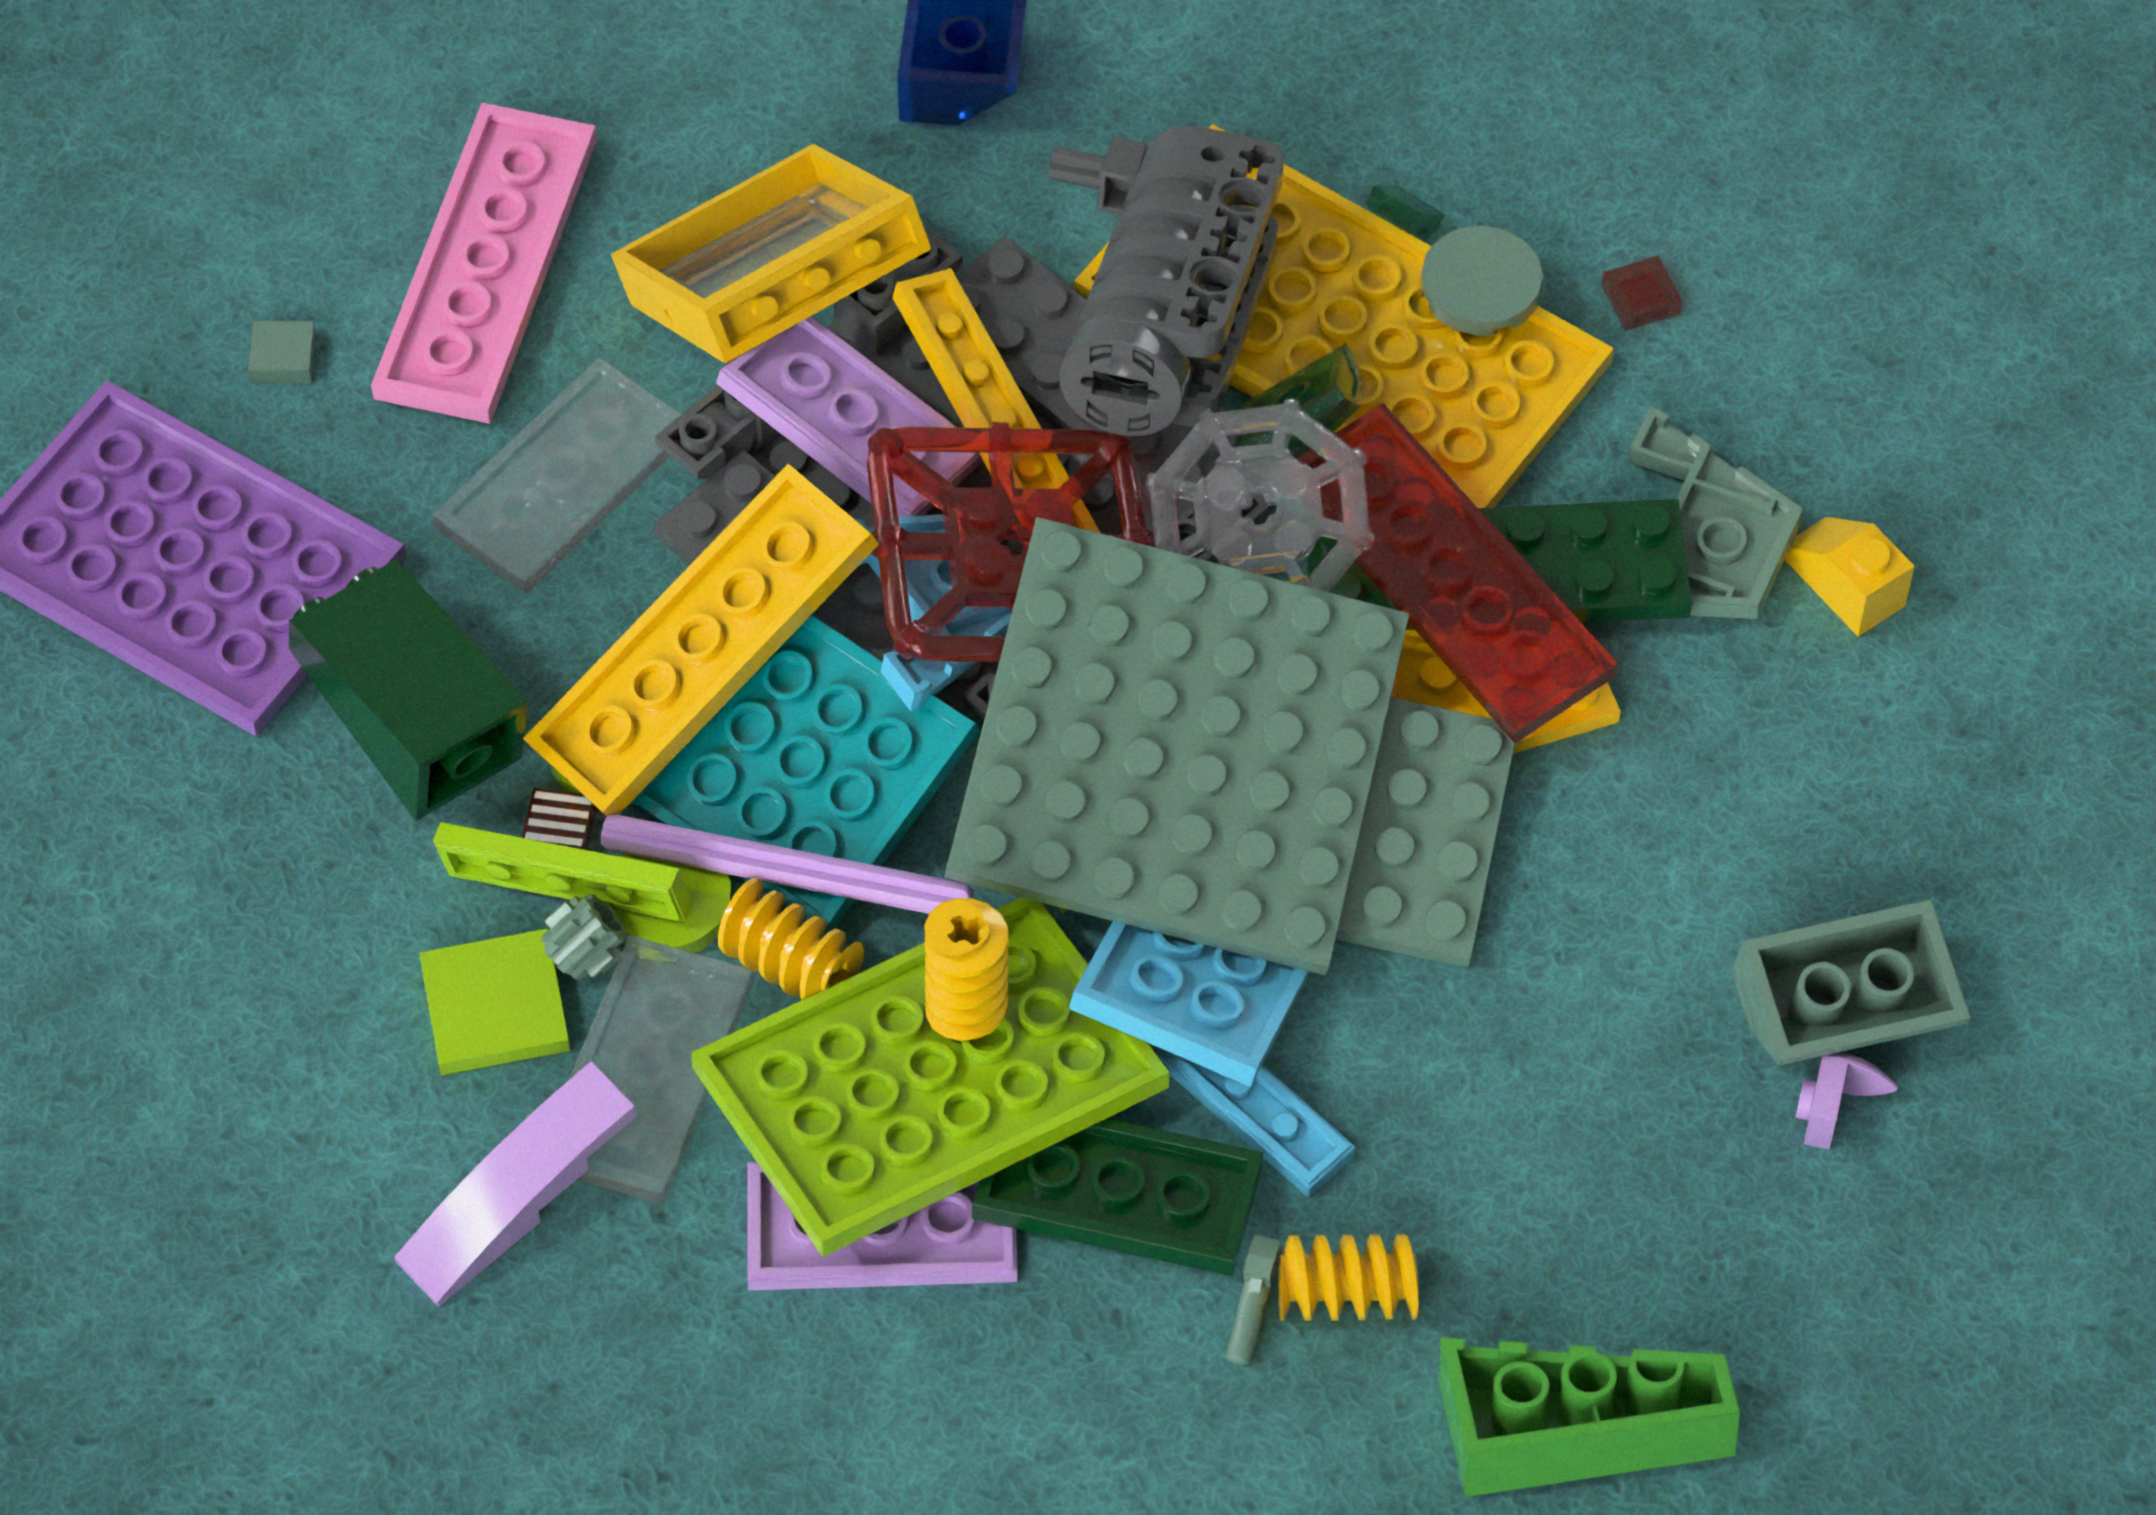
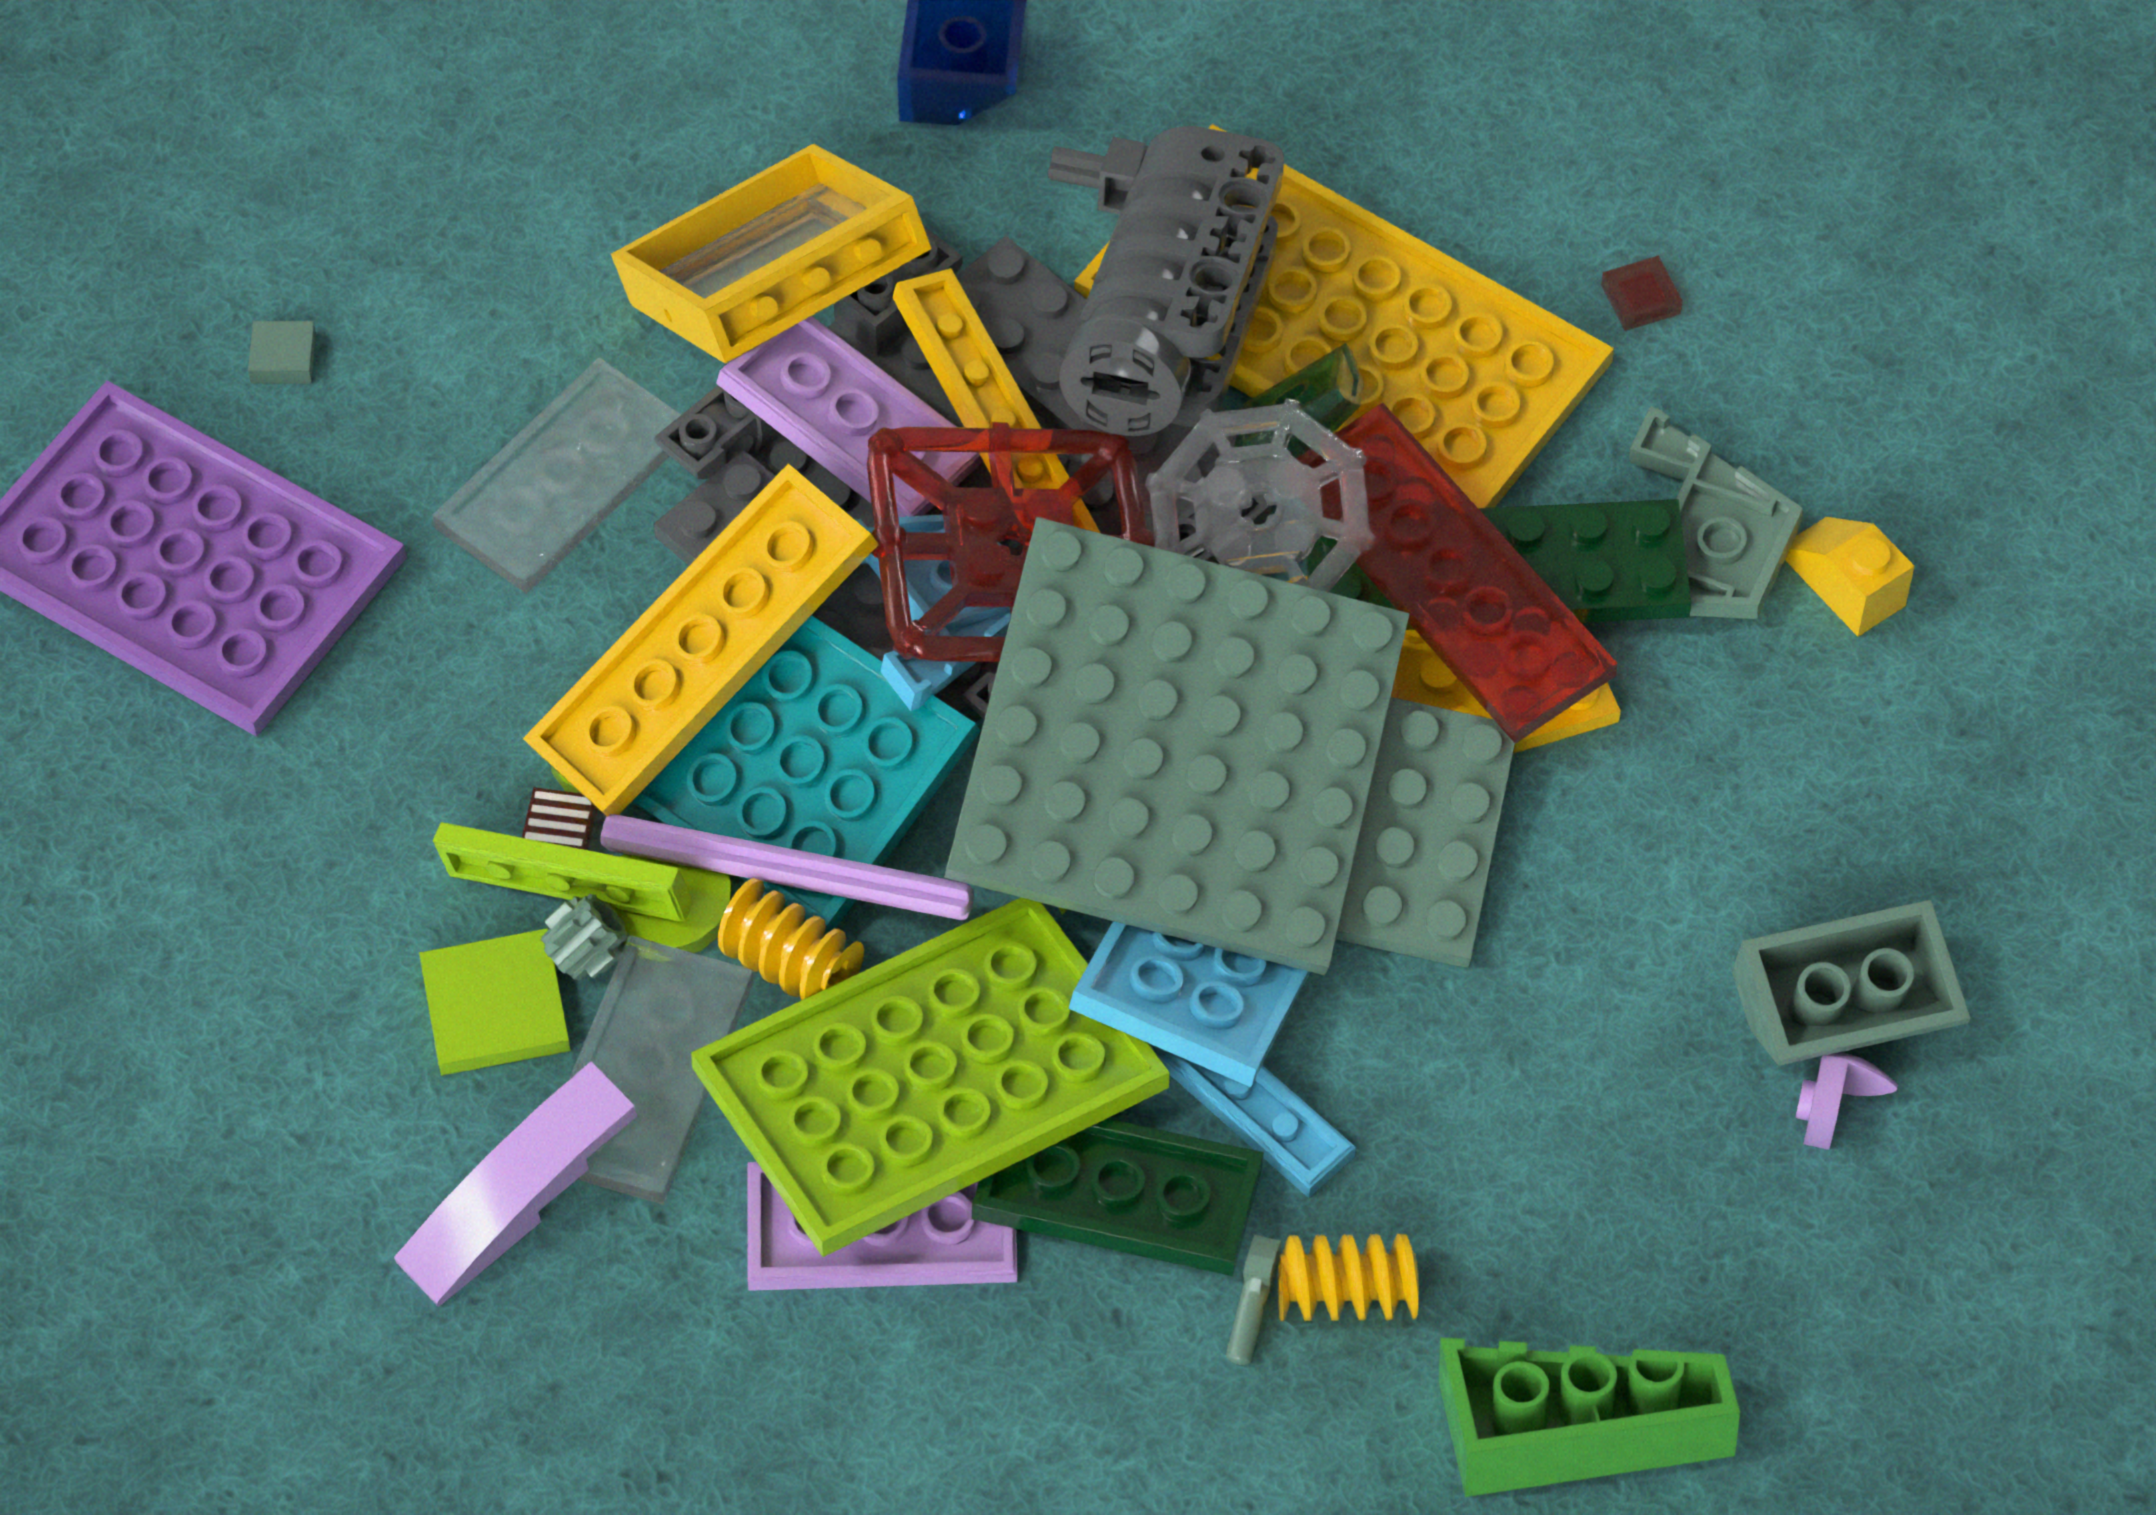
(410, 687): dark green slope -> none
(484, 263): bright pink plate -> none
(966, 969): yellow piece -> none
(1404, 209): clear green tile -> none
(1481, 279): sand green tile -> none

